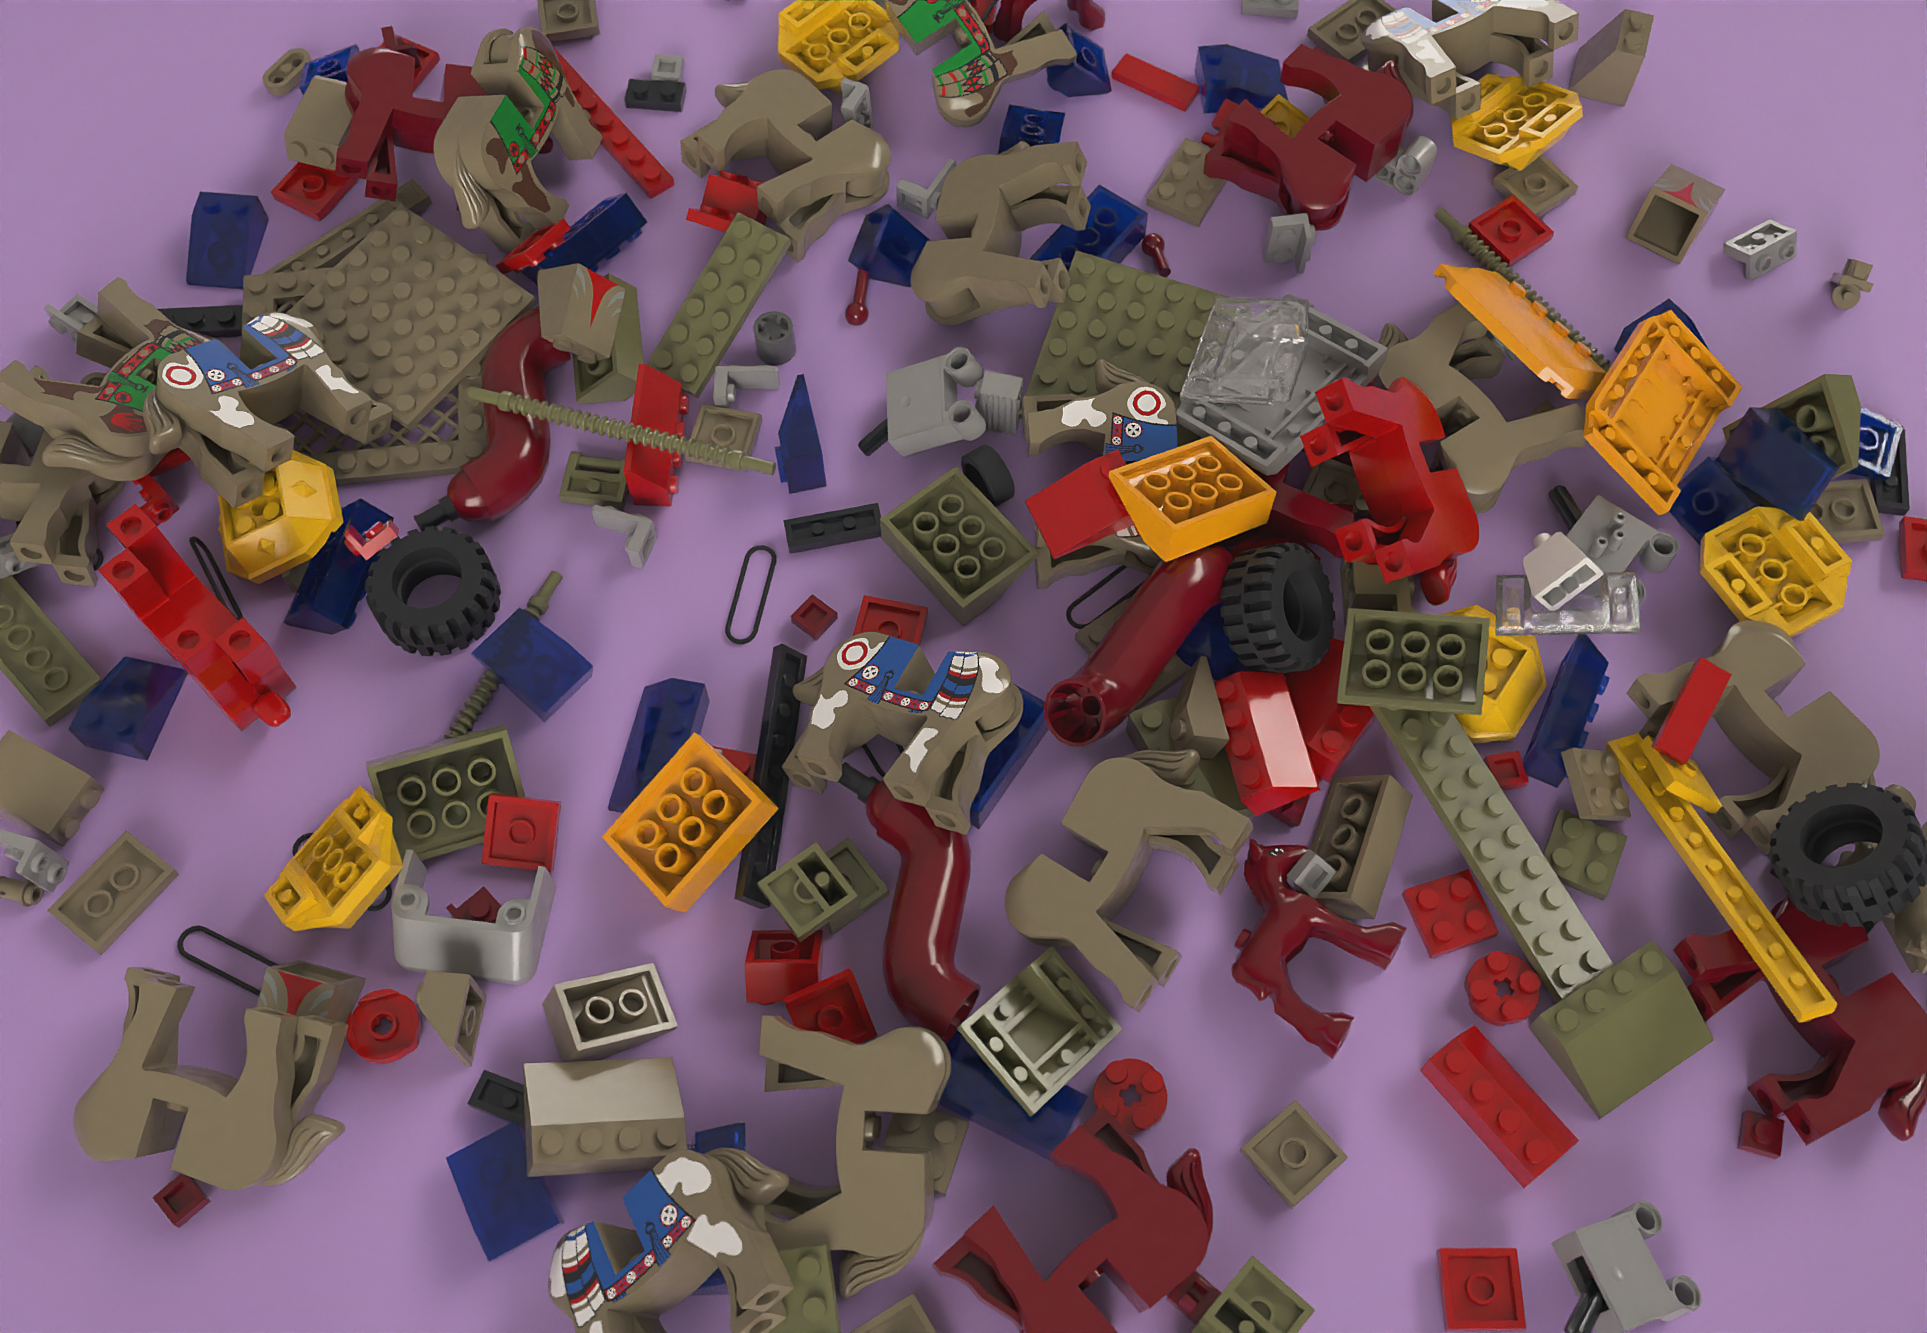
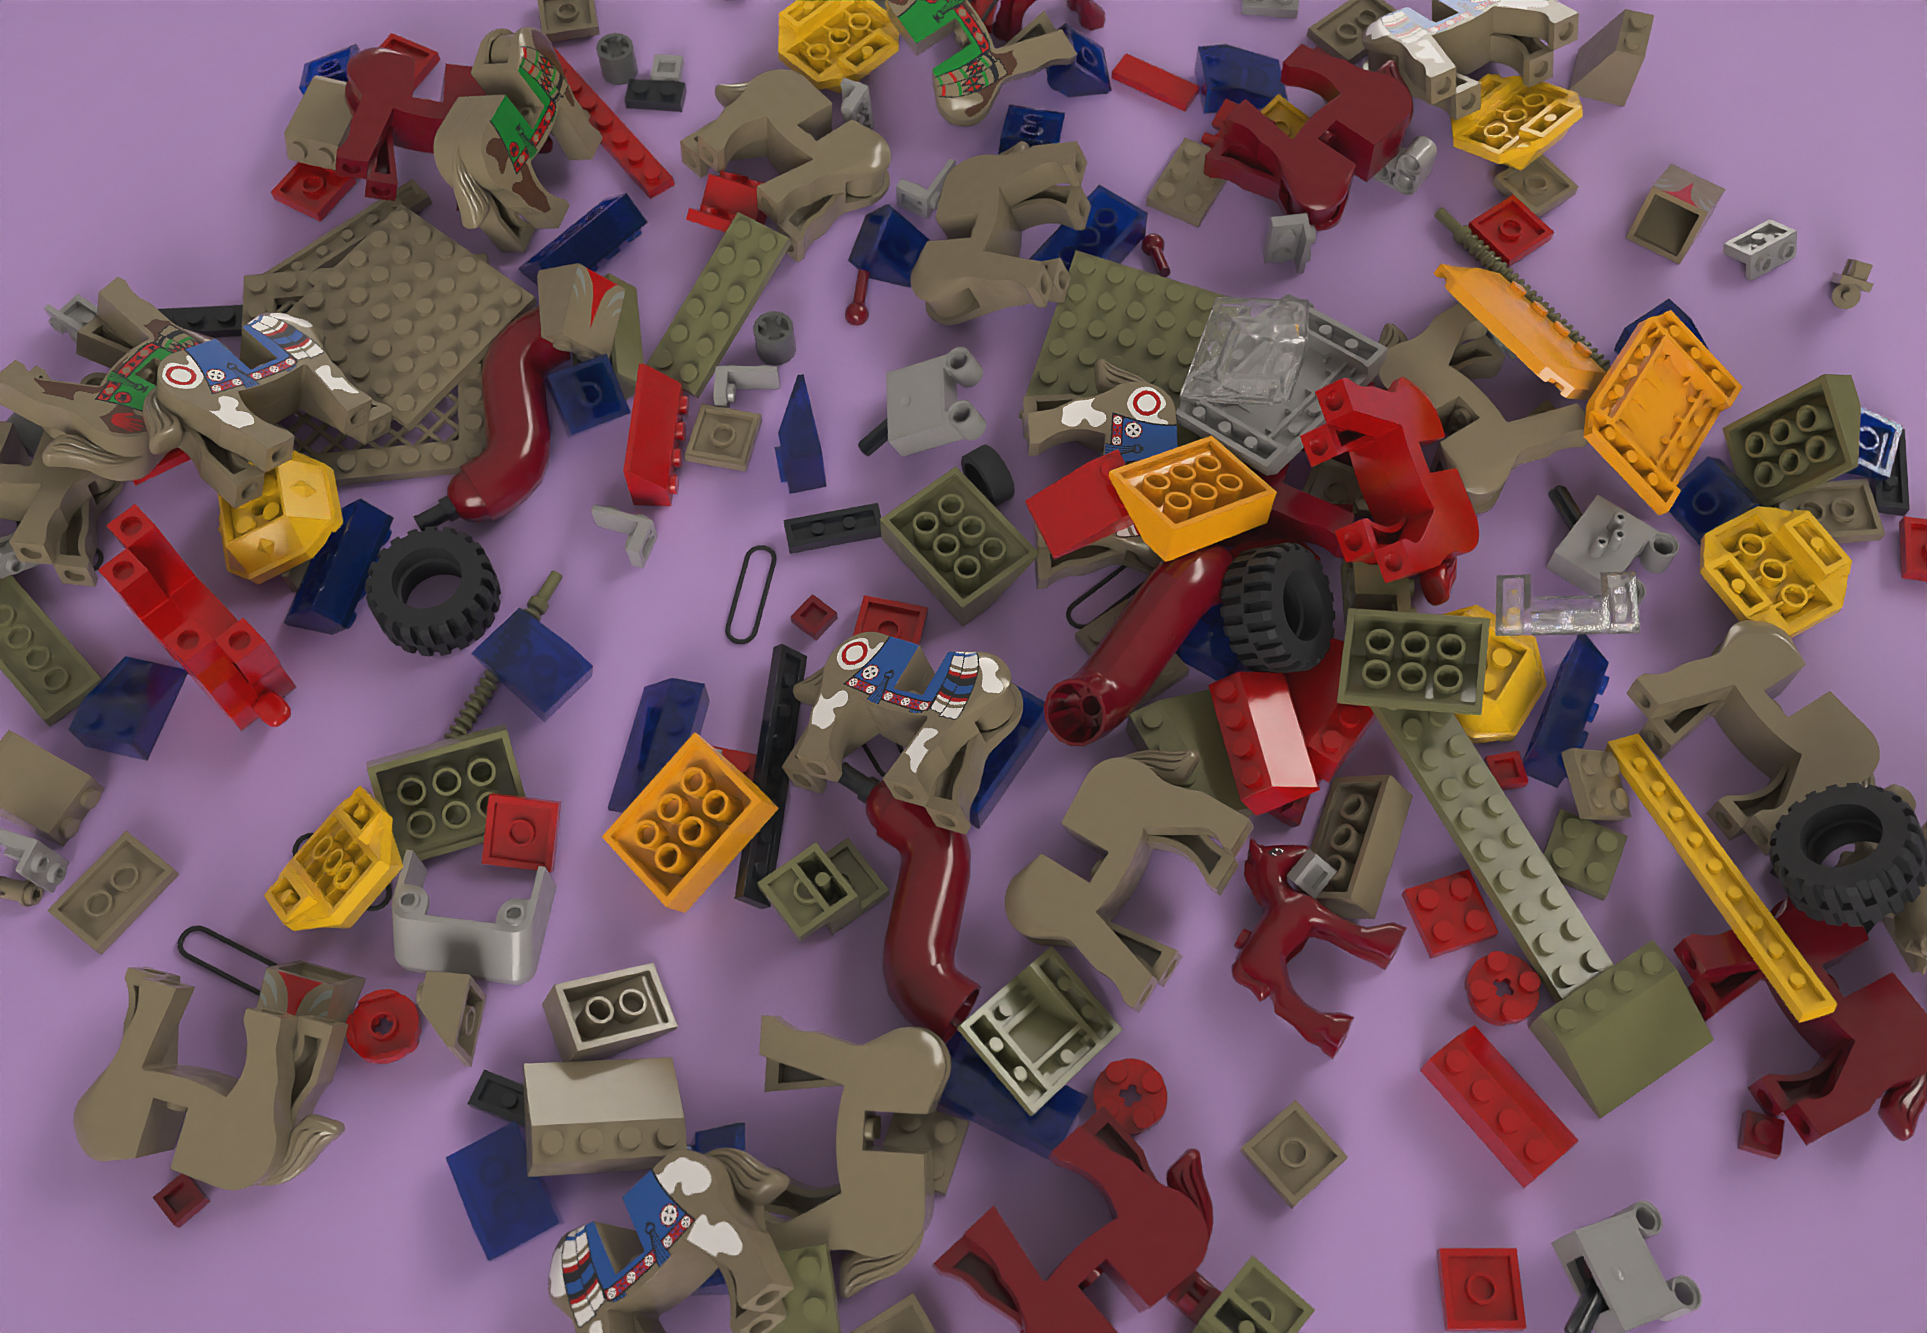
(158, 505): red bracket -> none
(192, 540): black piece -> none
(224, 239): clear blue slope -> none
(286, 72): dark tan plate -> none
(377, 537): bracket -> none
(396, 44): dark red bracket -> none
(478, 907): dark red bracket -> none
(507, 401): olive hose -> none
(531, 249): red plate -> none
(587, 395): none -> clear blue slope
(594, 487): olive plate -> none
(617, 58): none -> dark grey piece
(781, 964): red slope -> none
(832, 1008): red plate -> none
(999, 401): light grey brick -> none
(1197, 713): dark tan slope -> none
(1558, 570): white torso -> none
(1682, 780): yellow plate -> none
(1691, 711): red tile -> none
(1777, 461): clear blue slope -> none

